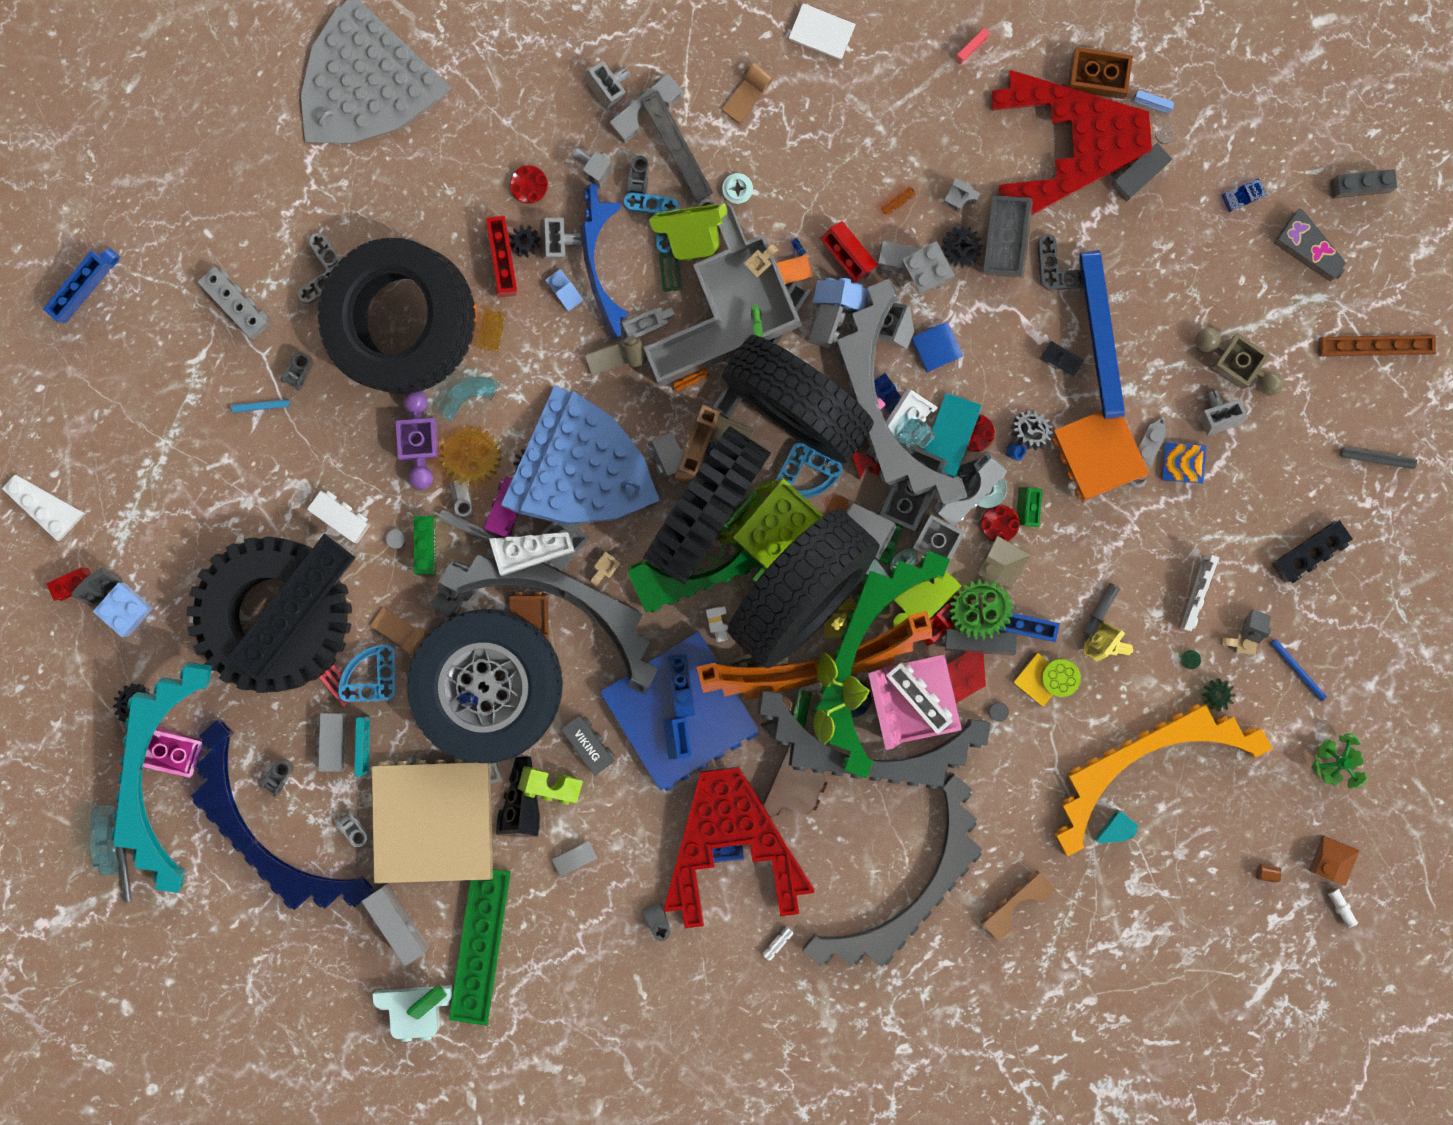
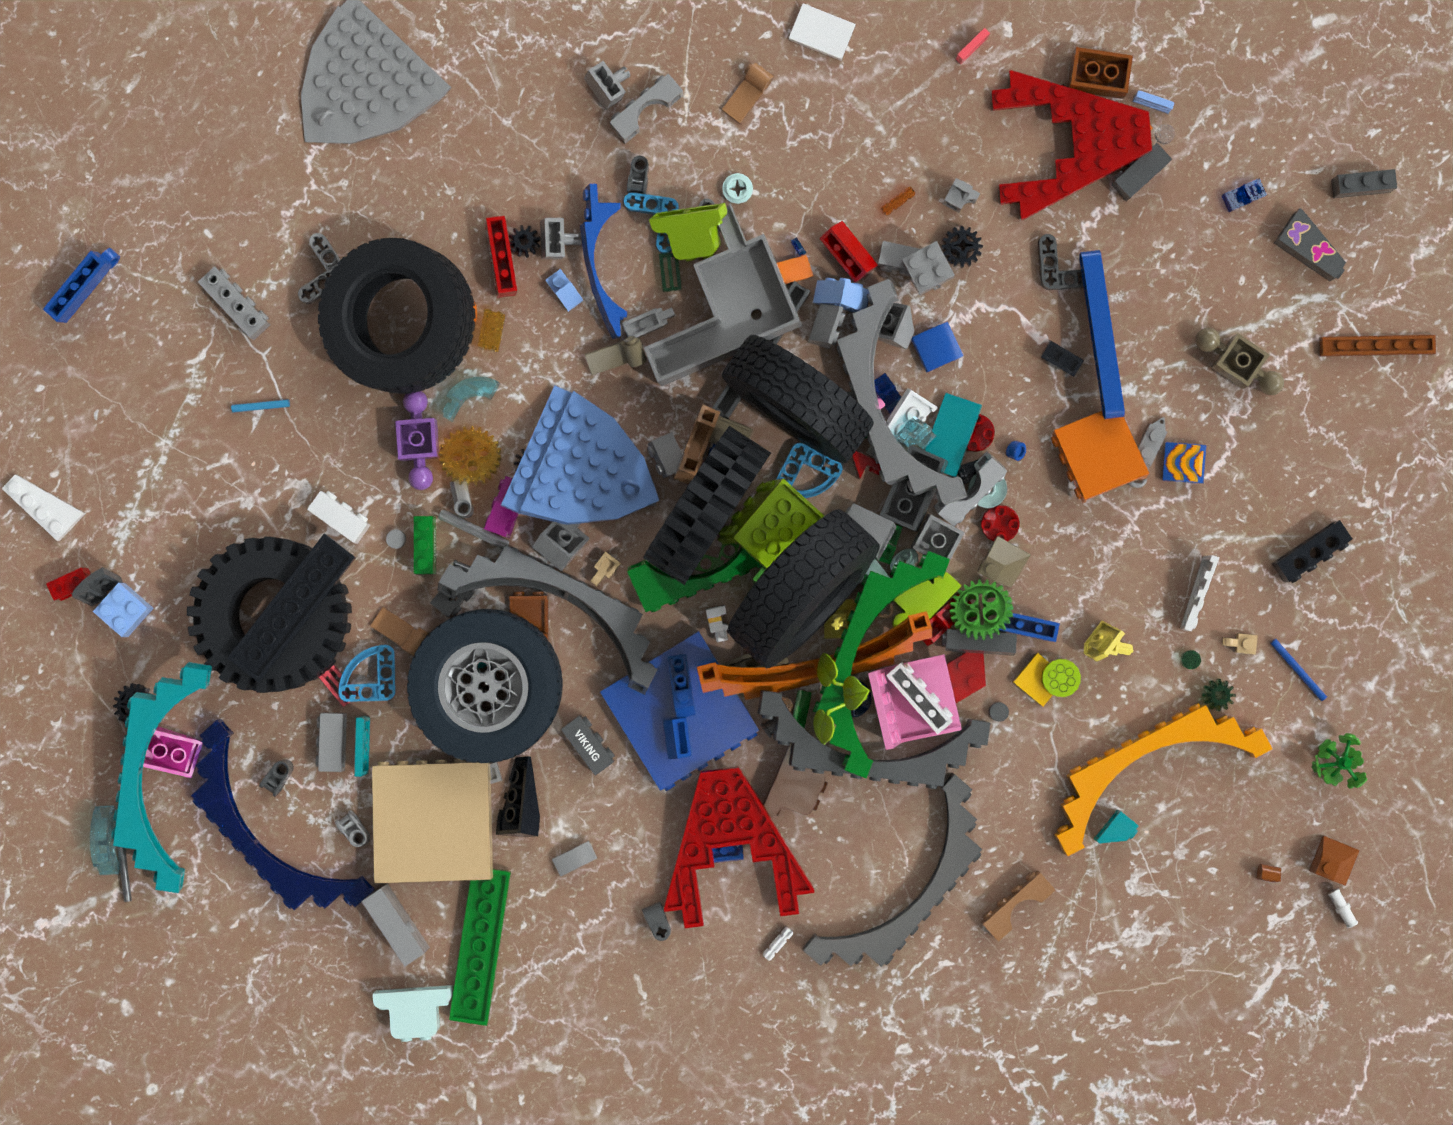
(297, 372): dark grey piece -> none
(427, 1002): green slope -> none
(467, 699): clear blue tile -> none
(525, 551): white wing -> none
(528, 184): red dish -> none
(534, 782): lime arch -> none
(596, 168): light grey brick -> none
(677, 146): black tile -> none
(690, 379): orange axle -> none
(739, 510): bright green bar -> none
(756, 321): bright green piece -> none
(759, 261): tan plate -> none
(839, 502): clear orange tile -> none
(1008, 236): clear brick -> none
(1029, 506): green slope -> none
(1032, 430): dark grey gear -> none
(1101, 610): dark grey axle -> none
(1221, 415): light grey brick -> none
(1256, 626): dark grey brick -> none
(1376, 457): dark grey axle -> none

